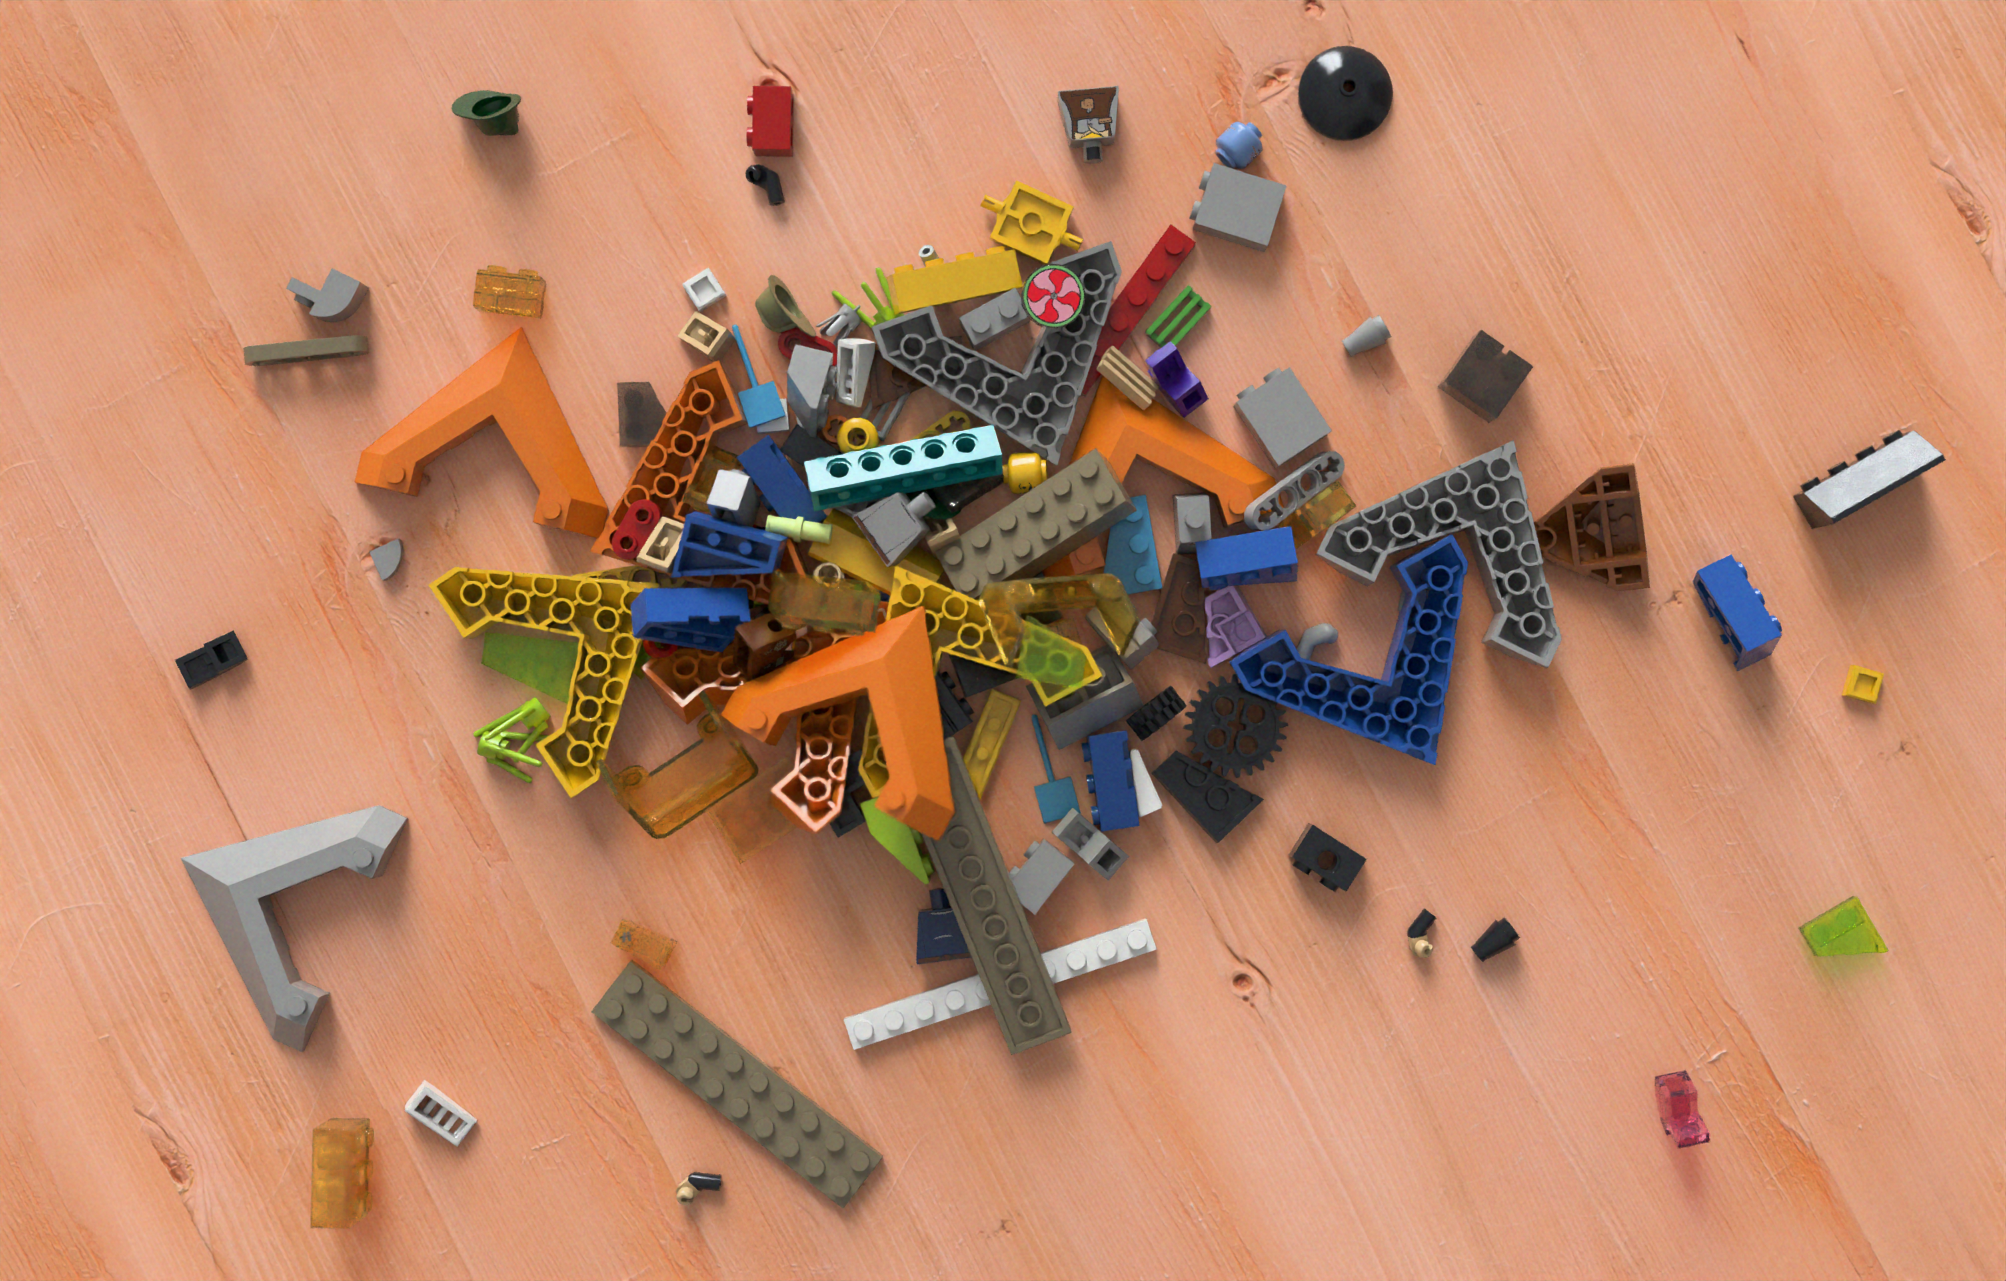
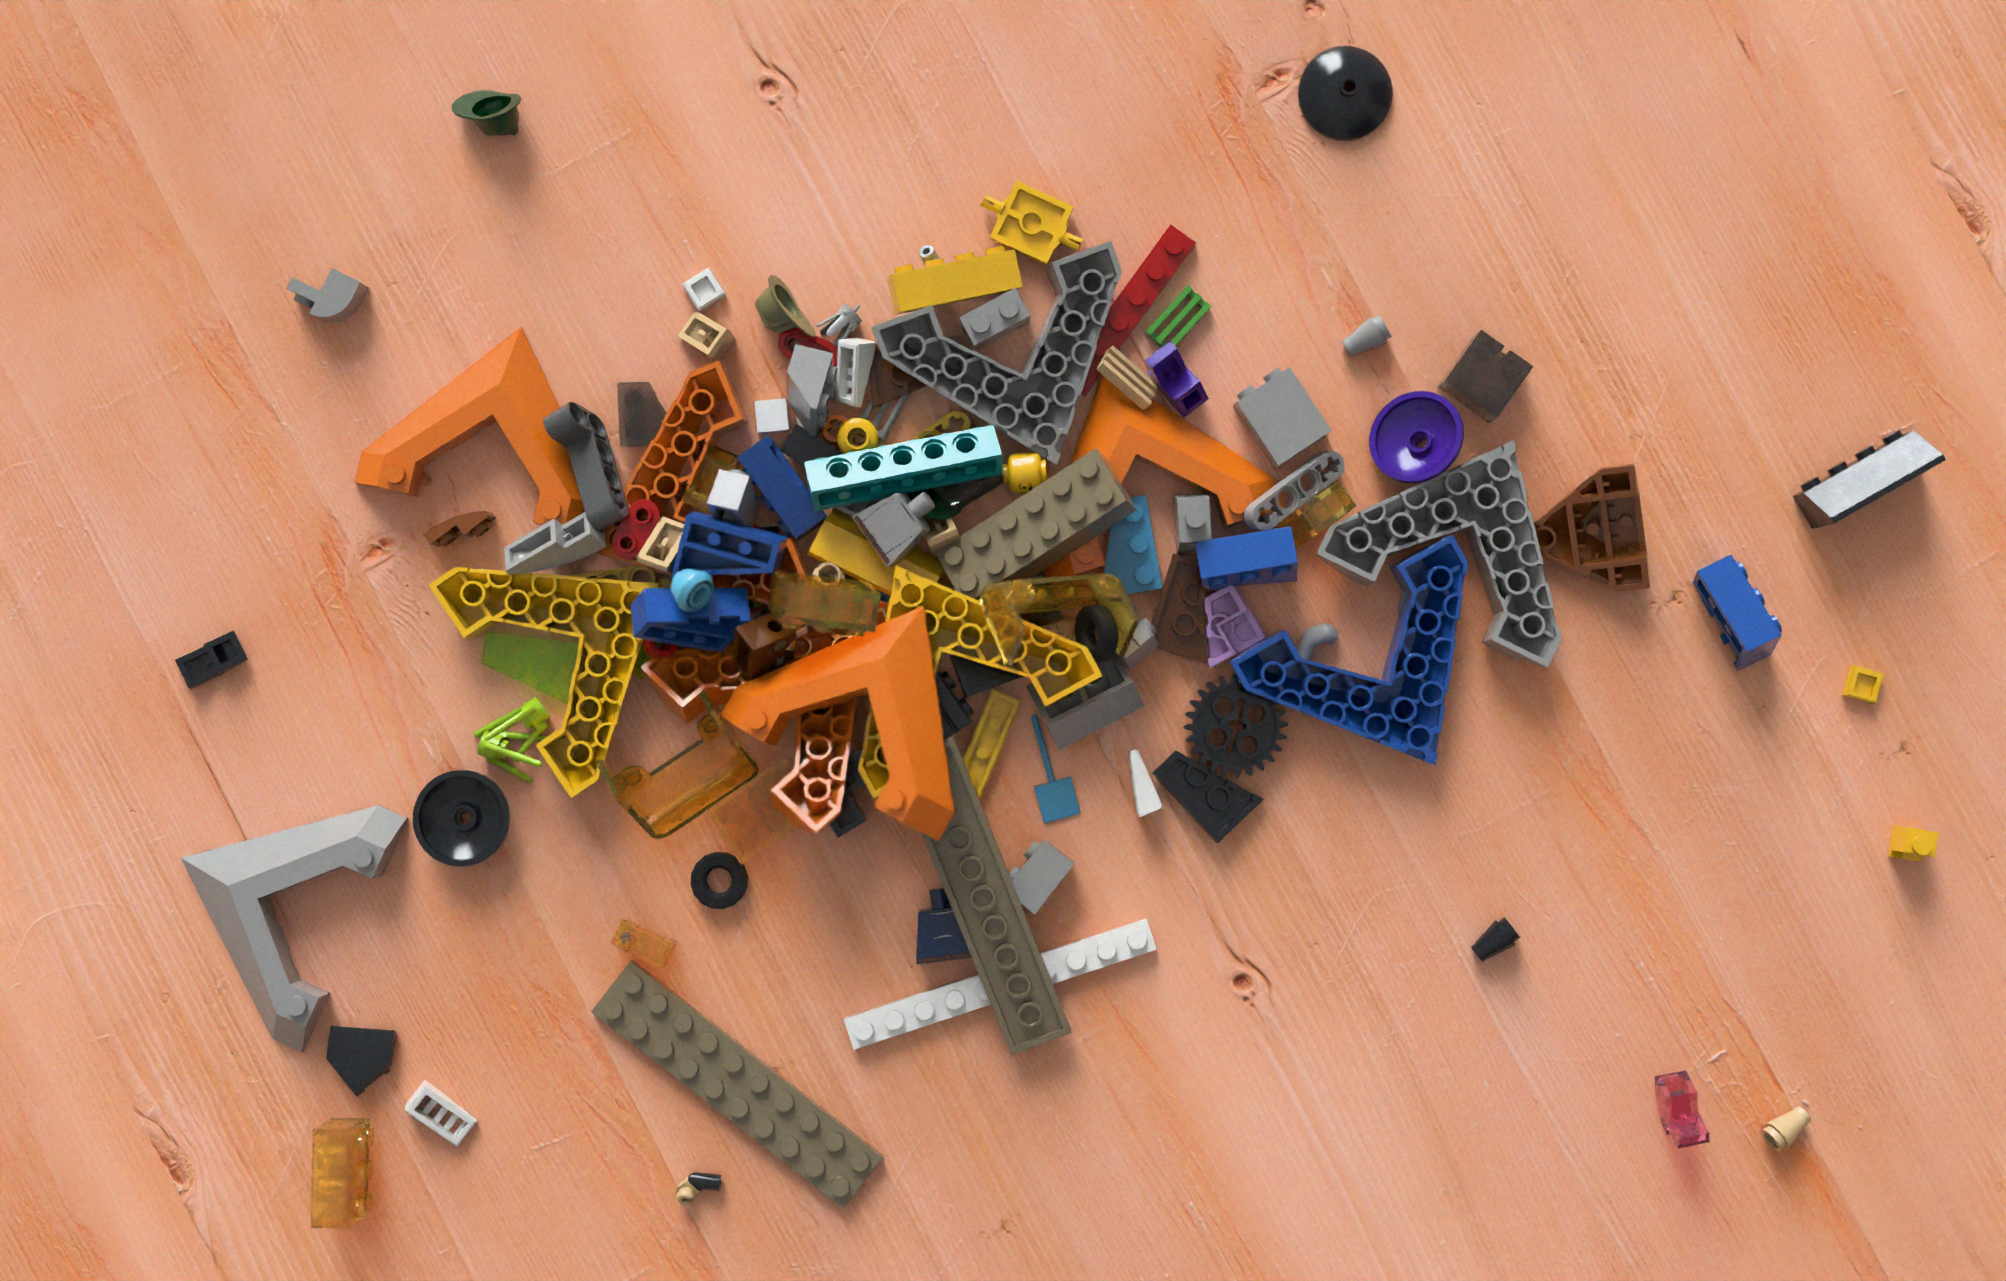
(306, 350): dark tan beam -> none
(360, 1054): none -> black slope
(388, 558): light grey tile -> none
(440, 822): none -> black dish
(469, 524): none -> dark orange slope
(509, 292): clear yellow brick -> none
(553, 545): none -> light grey slope
(591, 462): none -> dark grey beam
(692, 589): none -> medium azure cone
(702, 890): none -> black tyre
(760, 402): dark azure piece -> none
(767, 180): black arm -> none
(771, 121): red brick -> none
(799, 529): yellowish green pin -> none
(884, 313): lime plant -> none
(898, 840): lime slope -> none
(1049, 657): clear neon green wing -> none
(1053, 296): tile -> none
(1089, 119): torso -> none
(1090, 844): light grey brick -> none
(1106, 628): none -> black tyre
(1111, 781): blue wedge -> none
(1156, 713): black tyre -> none
(1237, 207): light grey brick -> none
(1239, 145): medium blue head -> none
(1345, 861): black brick -> none
(1405, 425): none -> dark purple dish
(1418, 936): arm -> none
(1784, 1129): none -> tan cone
(1843, 930): clear neon green wing -> none
(1912, 843): none -> yellow brick

